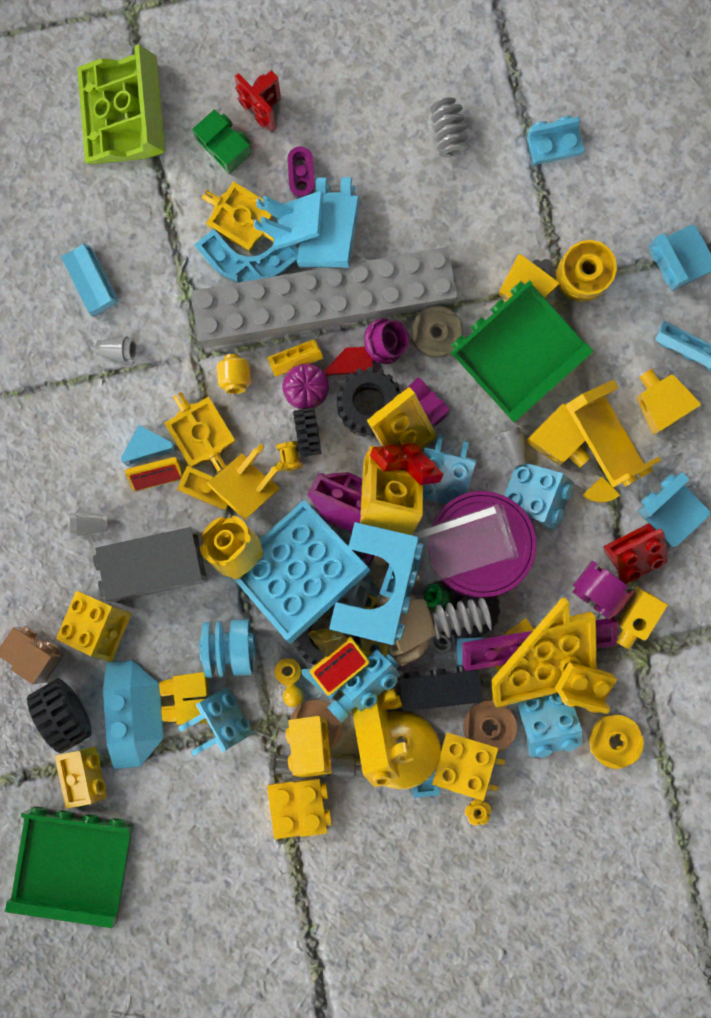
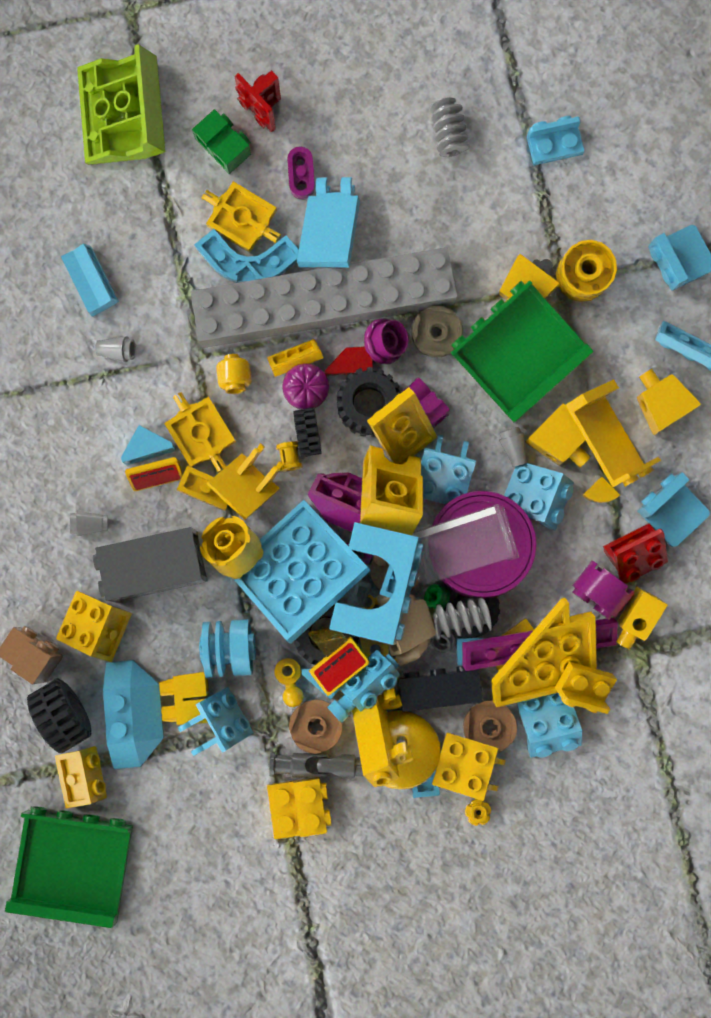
(296, 219): medium azure plate -> none
(309, 747): yellow brick -> none
(410, 458): red plate -> none
(622, 755): yellow plate -> none

